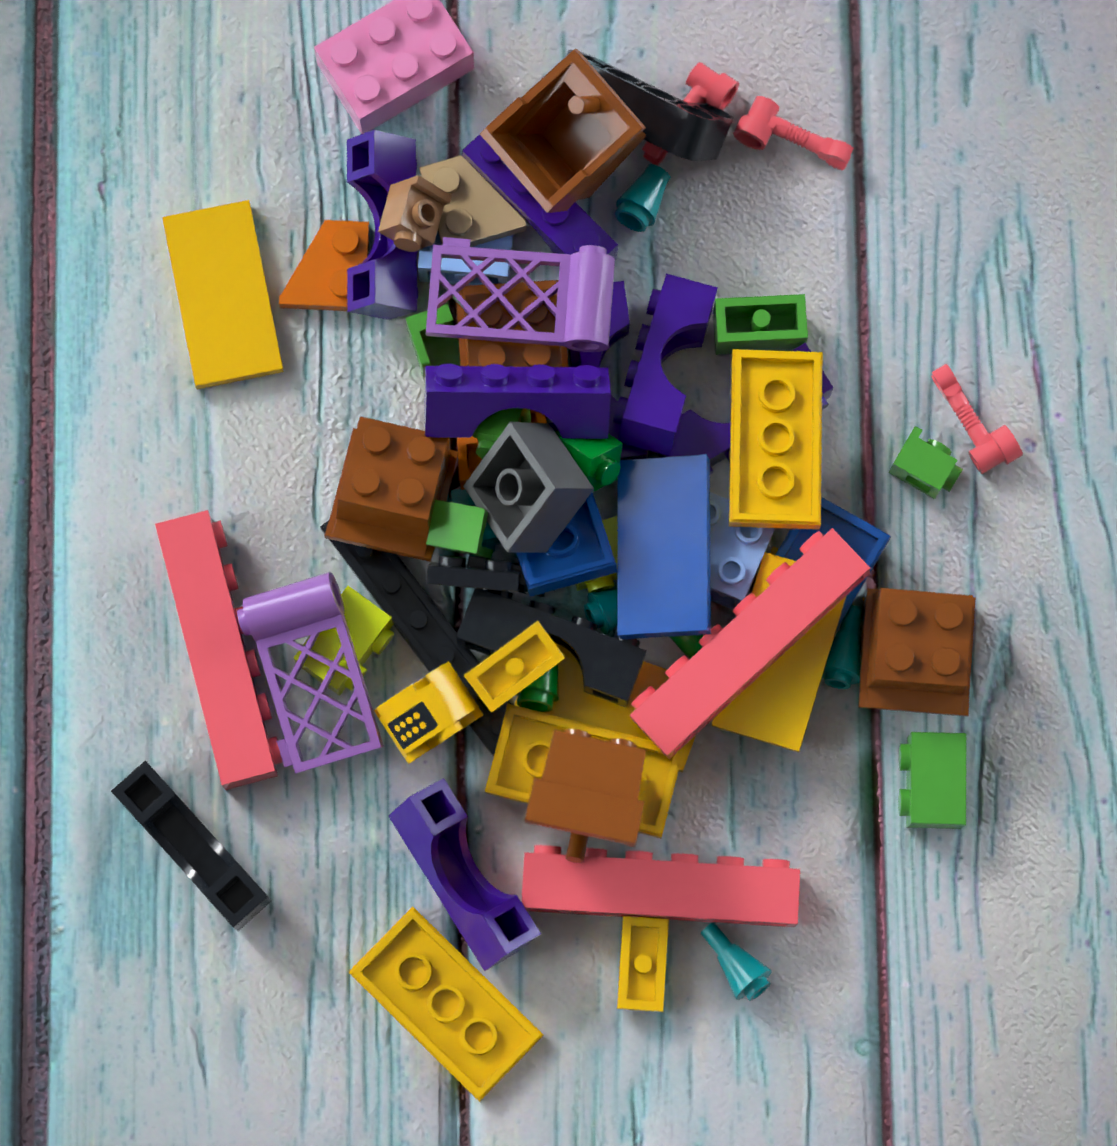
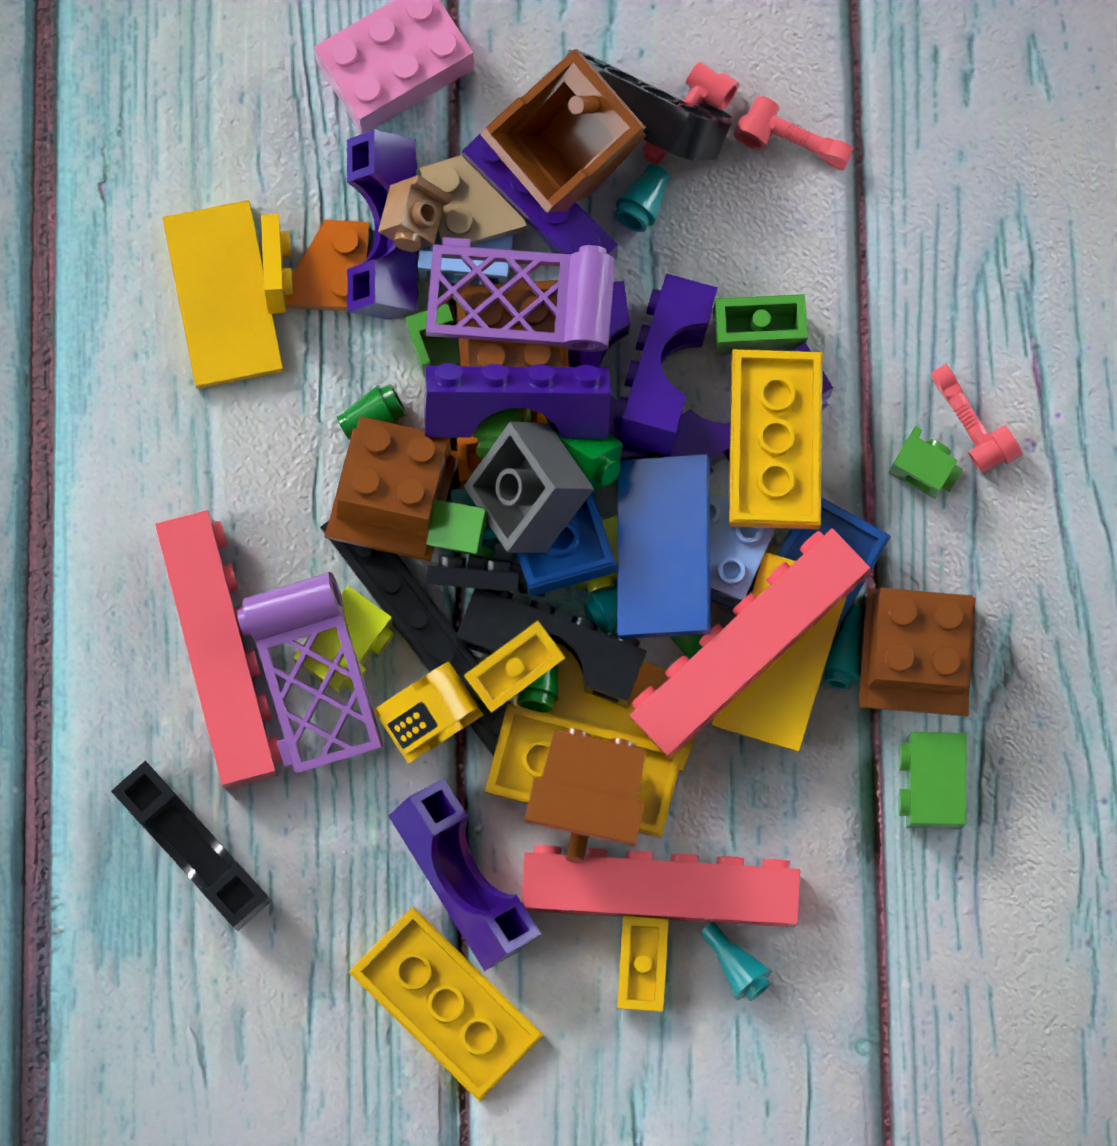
(277, 279): none -> yellow plate
(377, 404): none -> green cone

